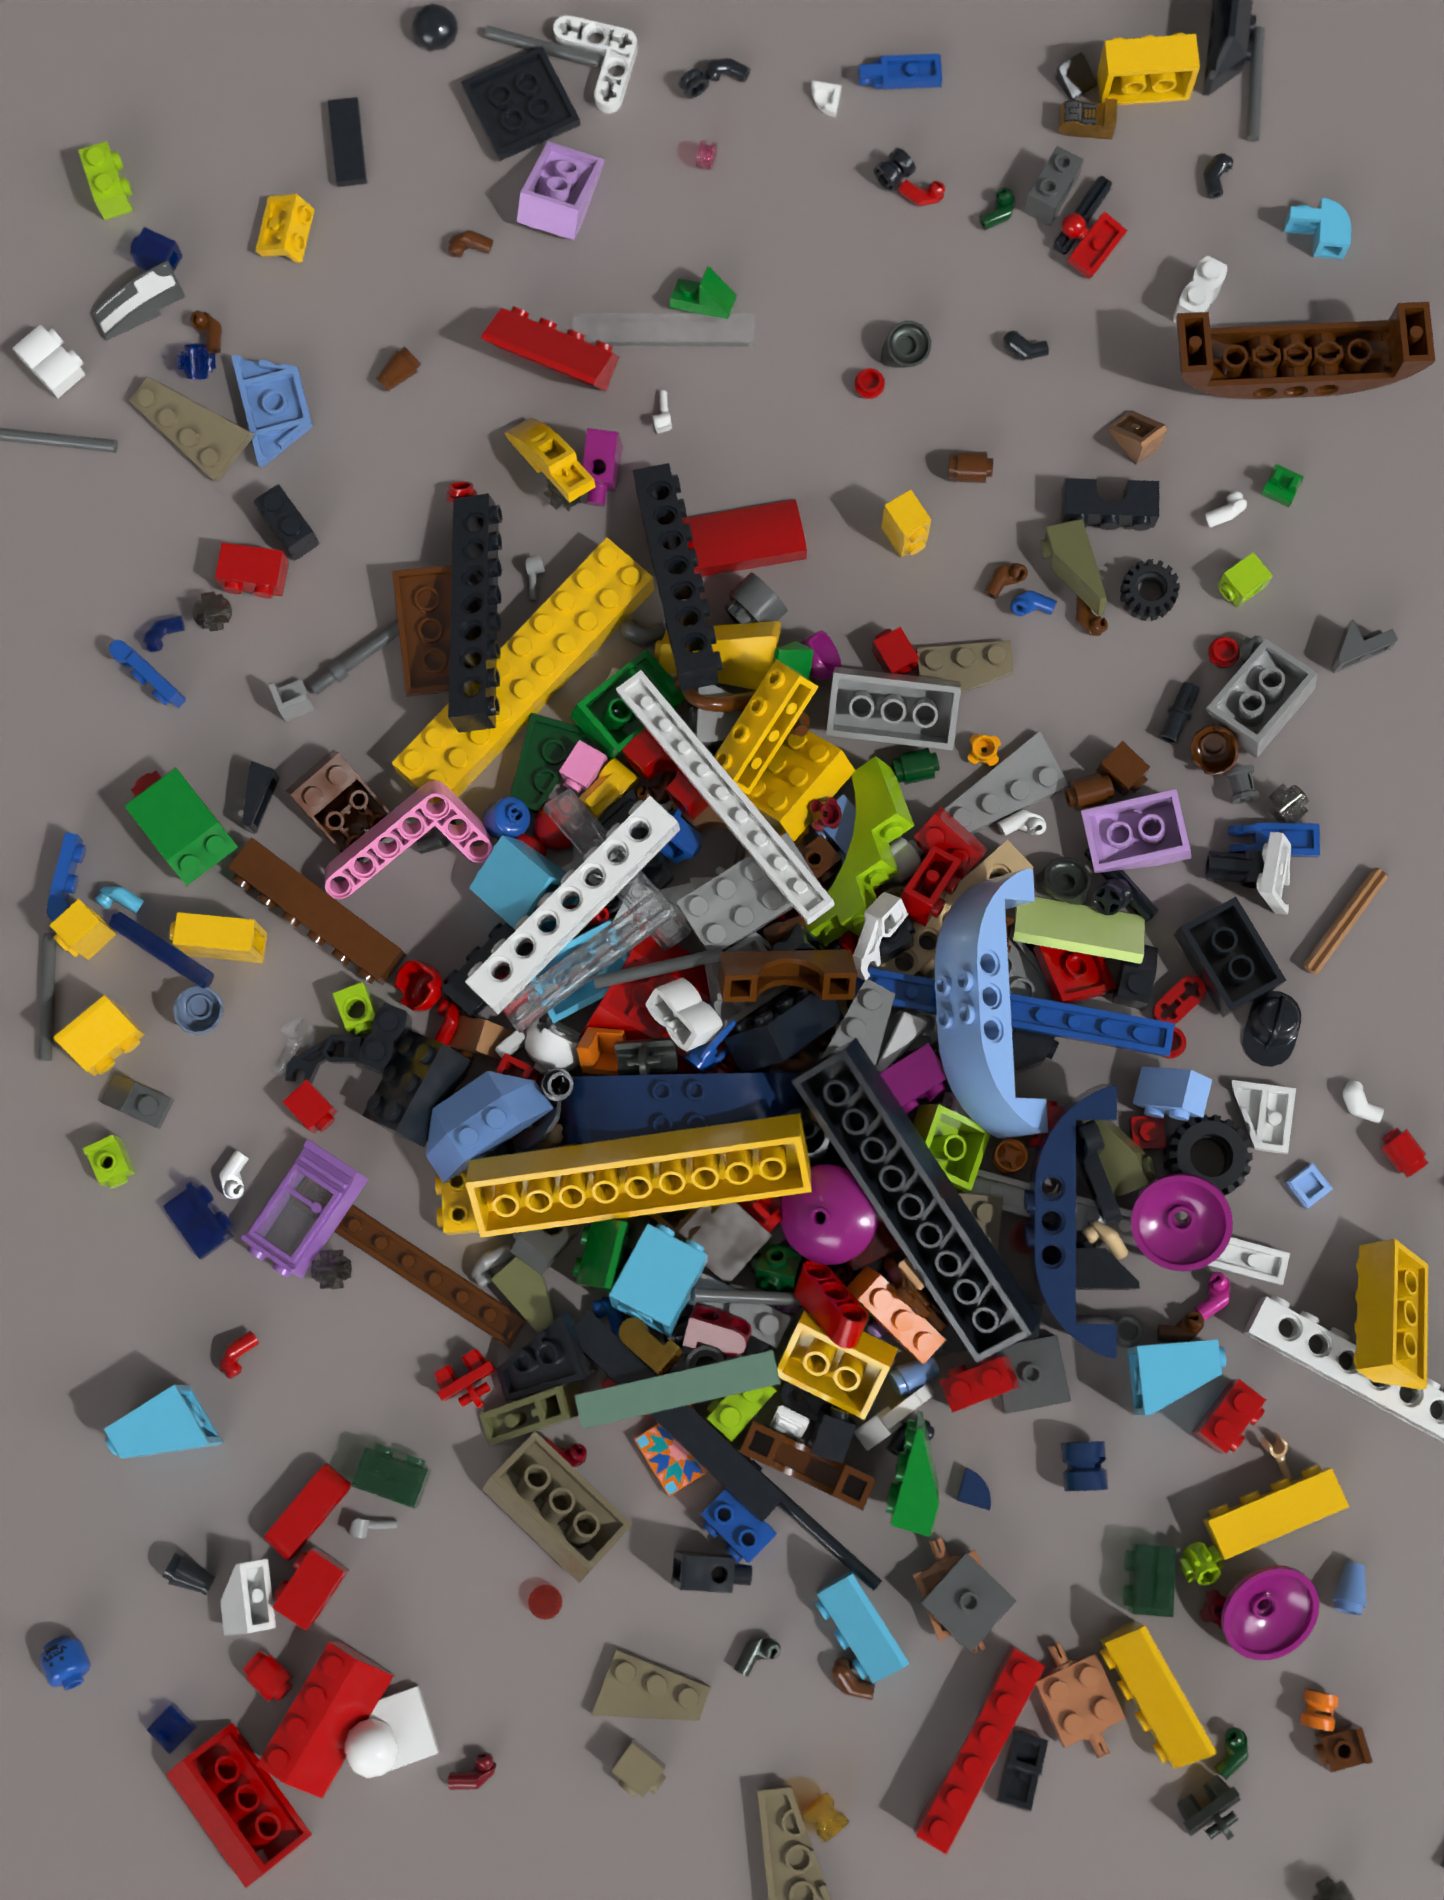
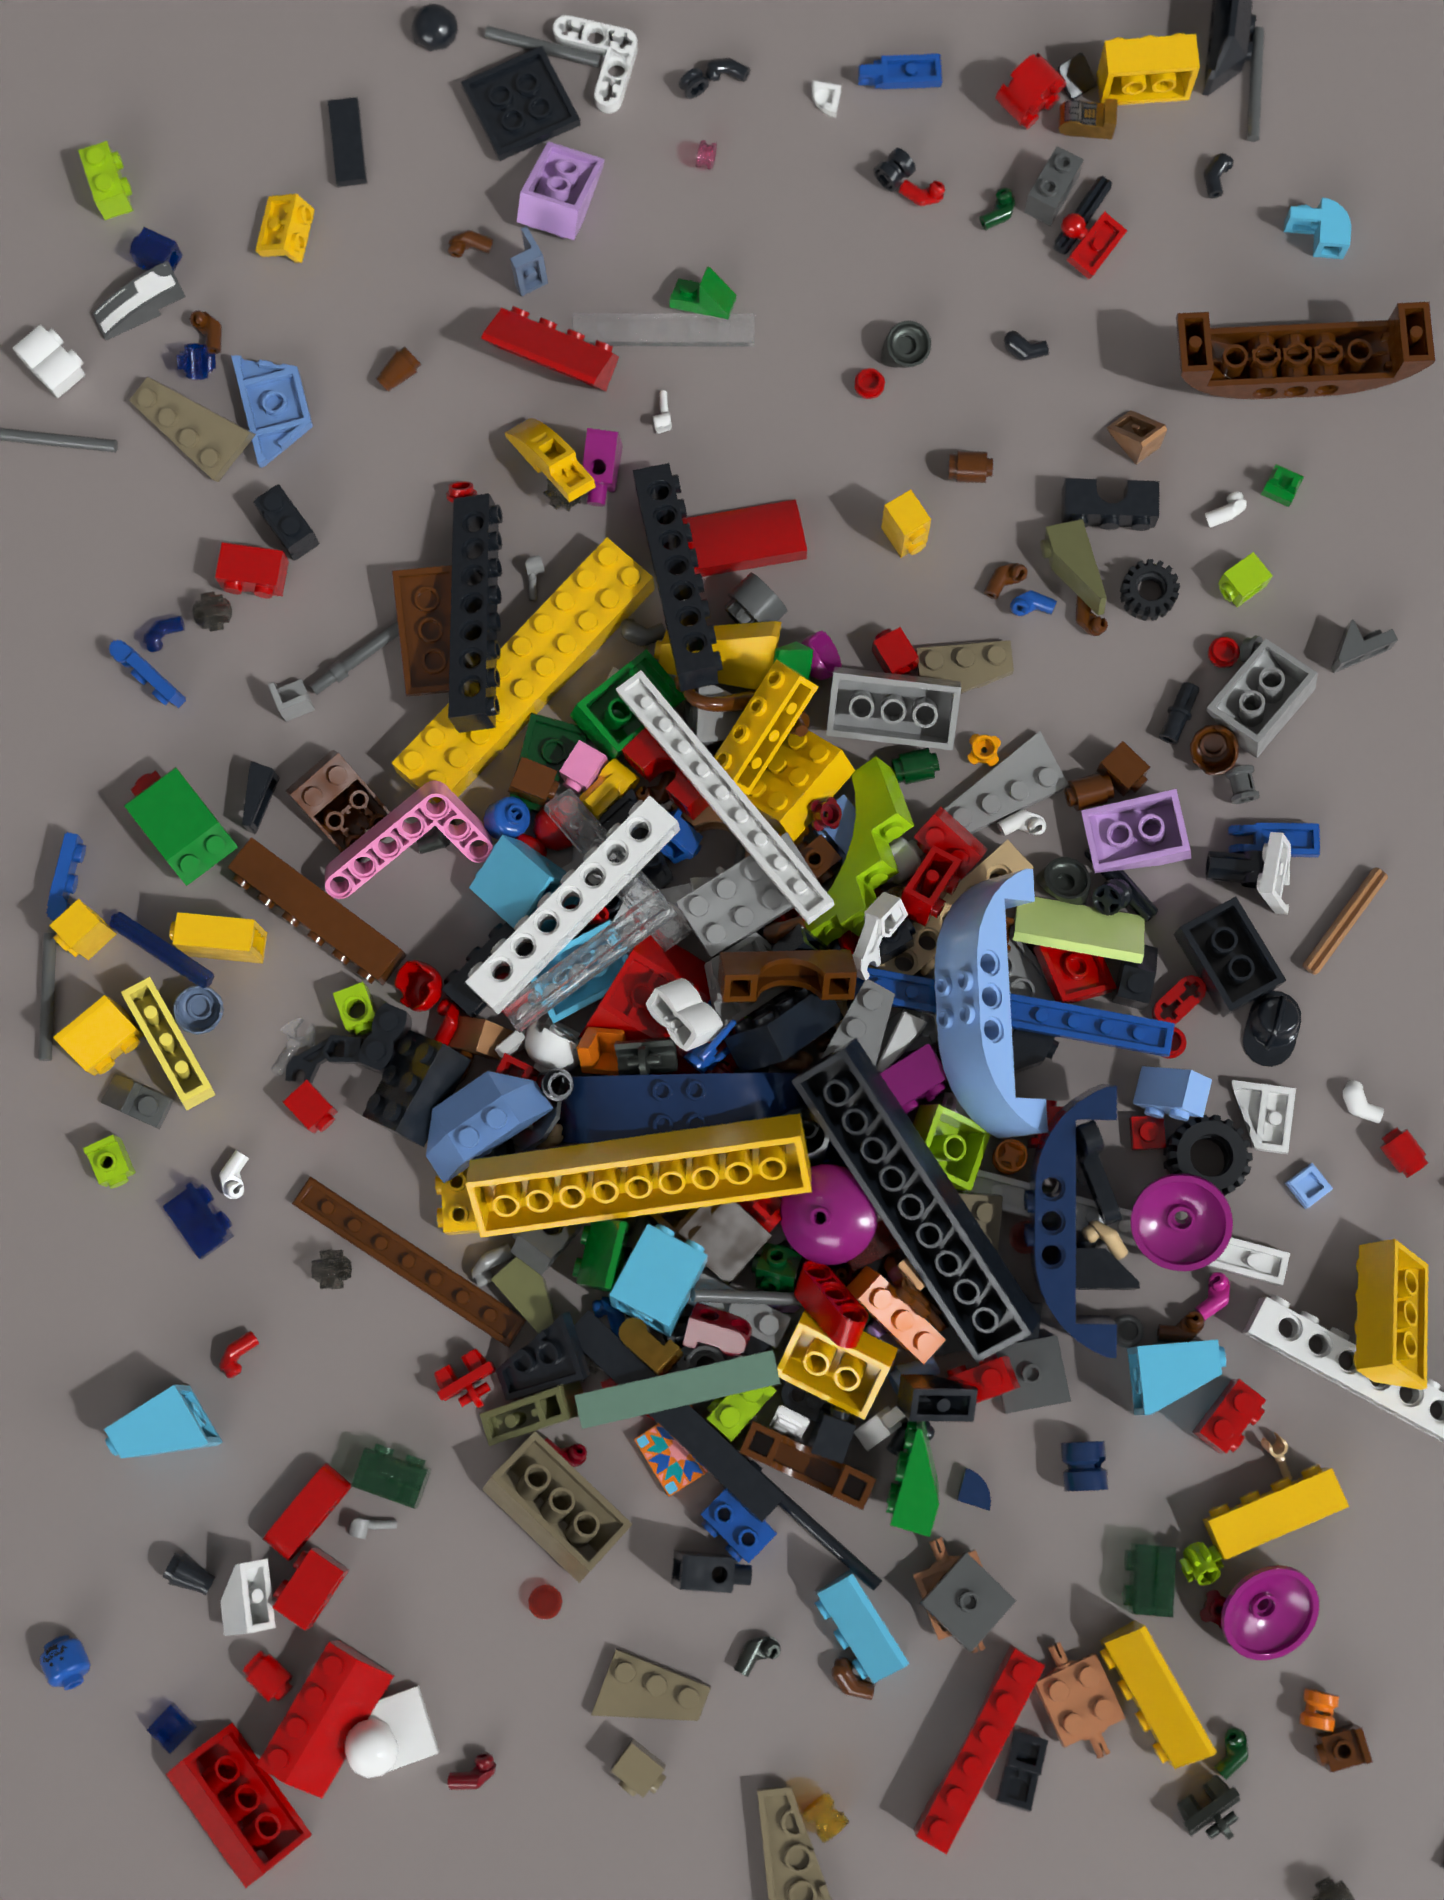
(109, 894): medium azure arm -> none
(168, 1043): none -> light yellow brick
(304, 1211): medium lavender door -> none
(529, 266): none -> sand blue panel
(534, 782): none -> reddish brown brick
(657, 968): dark grey bar -> none
(936, 1399): none -> black slope
(1031, 89): none -> red brick
(1123, 1160): olive slope -> none
(1203, 287): white brick -> none
(1288, 803): clear smoke gear -> none
(1351, 1590): medium blue cone -> none

